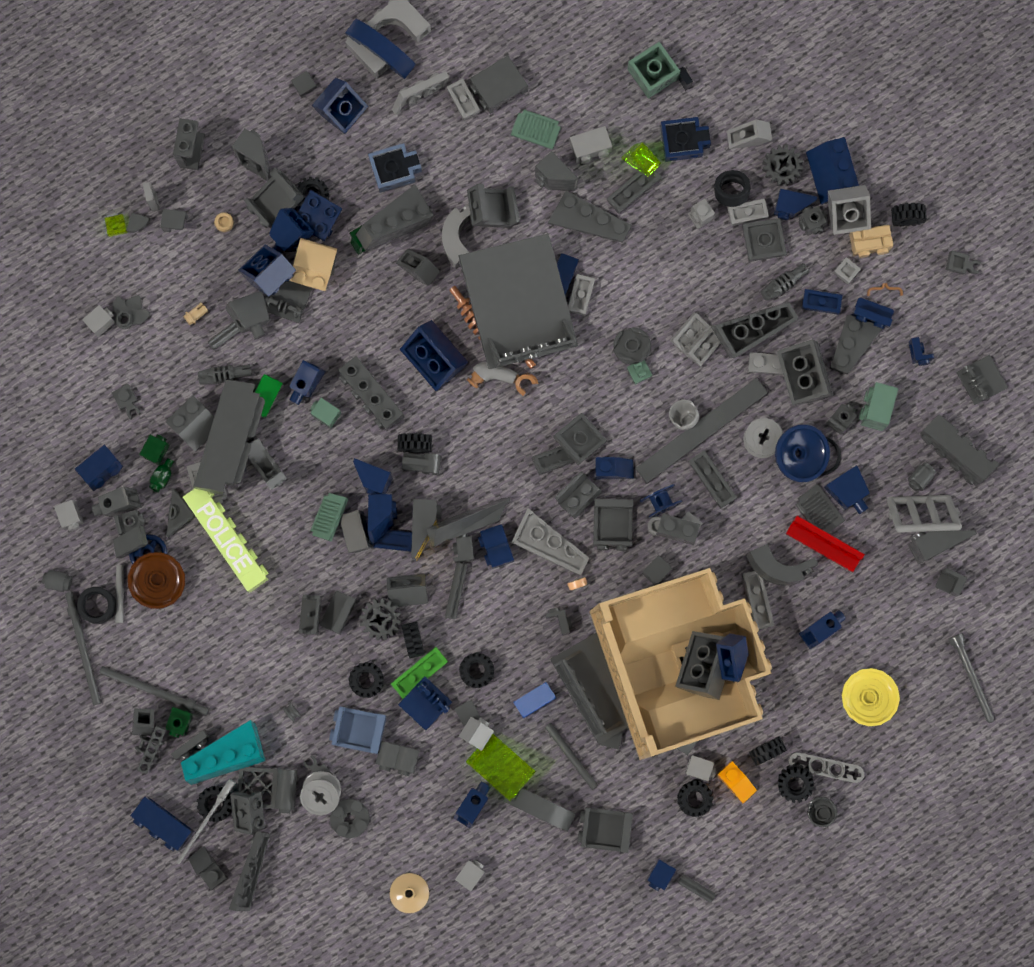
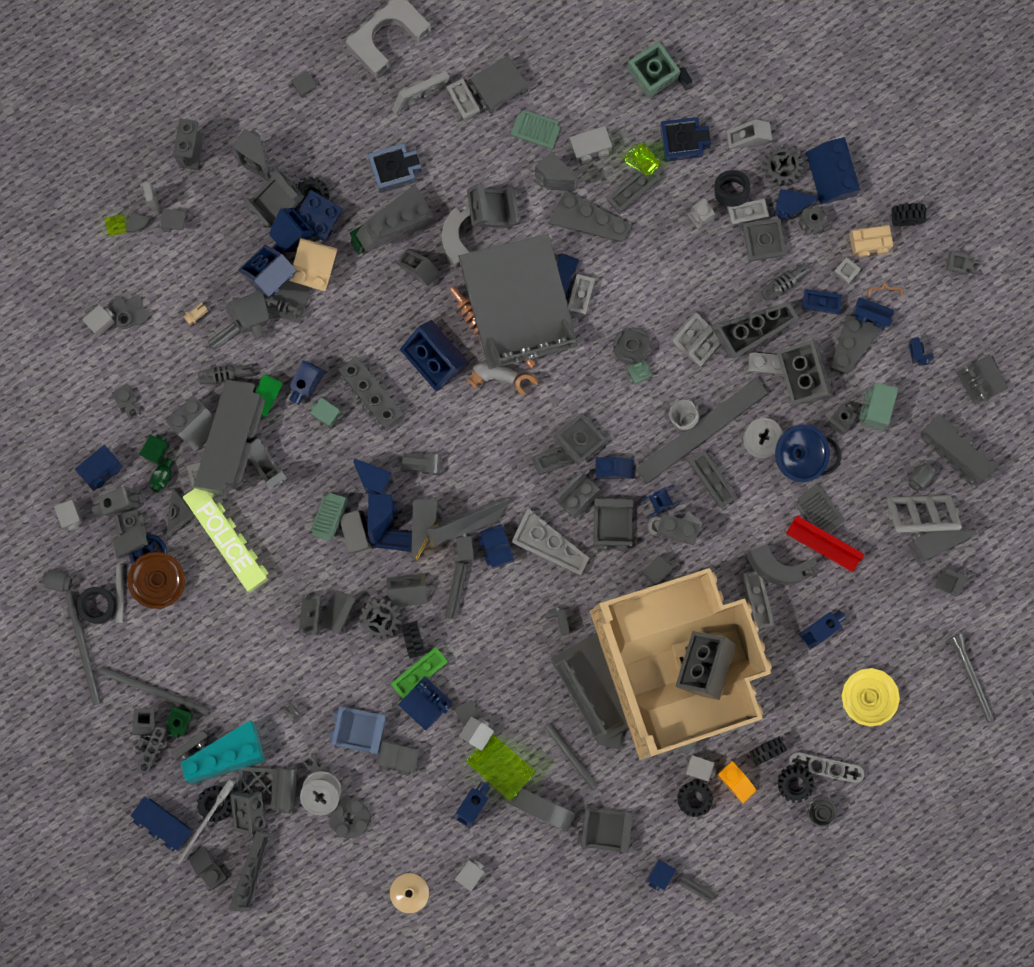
(224, 222): tan tile -> none
(340, 105): dark blue slope -> none
(366, 668): black tyre -> none
(381, 47): dark blue slope -> none
(414, 443): black tyre -> none
(476, 658): black tyre -> none
(534, 700): slope -> none
(577, 583): light nougat tile -> none
(732, 656): dark blue slope -> none
(849, 209): light grey brick -> none
(849, 490): dark blue torso -> none

